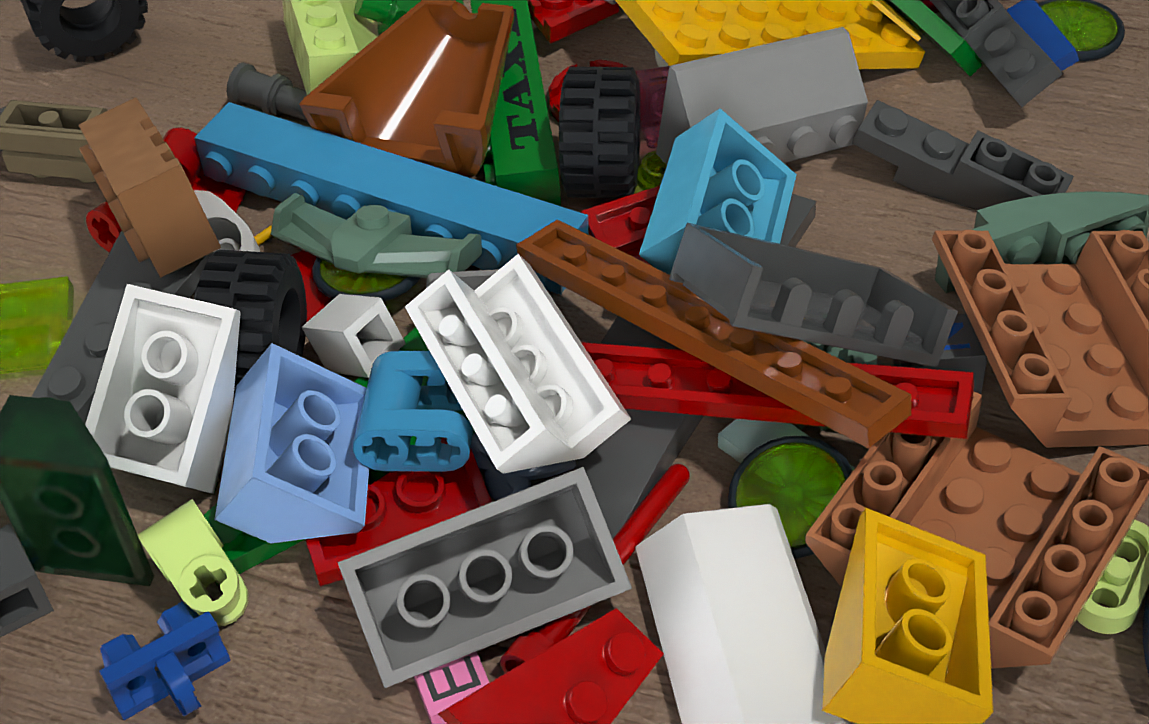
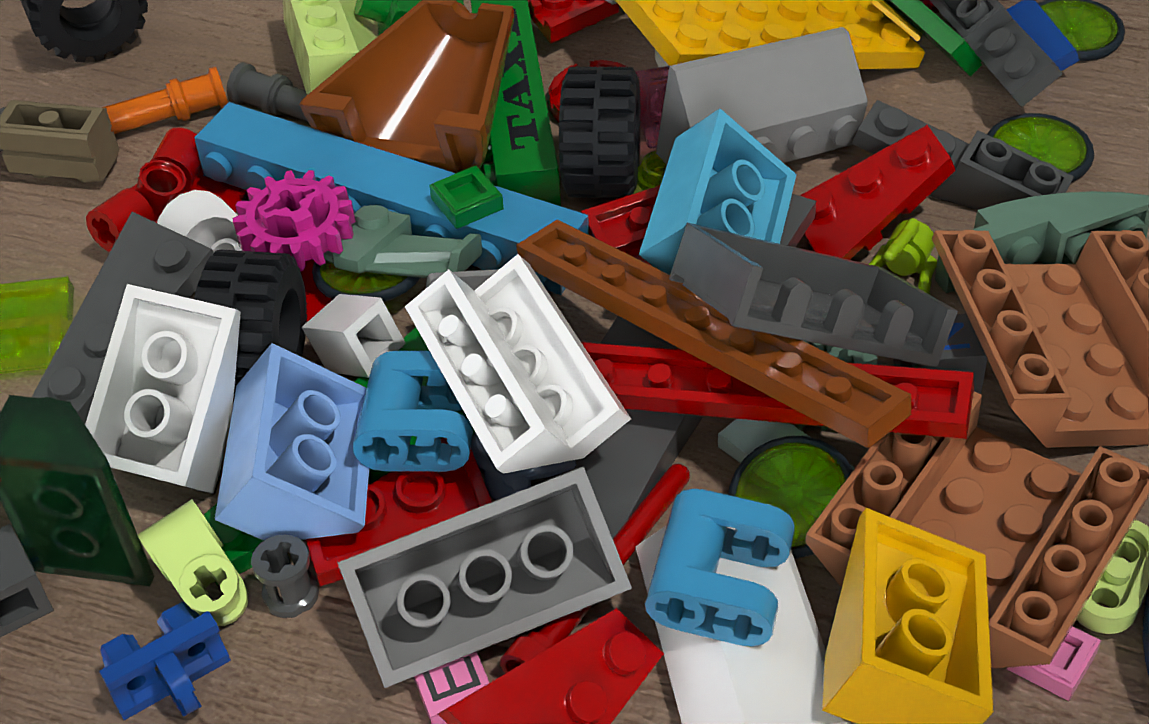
(146, 188): medium nougat wedge -> none
(176, 100): none -> orange pin
(274, 570): none -> dark grey bush
(295, 218): none -> dark pink gear
(466, 197): none -> green tile
(685, 585): none -> dark azure connector
(874, 192): none -> red wing
(909, 252): none -> lime plant
(1048, 140): none -> clear neon green wheel
(1067, 666): none -> bright pink tile

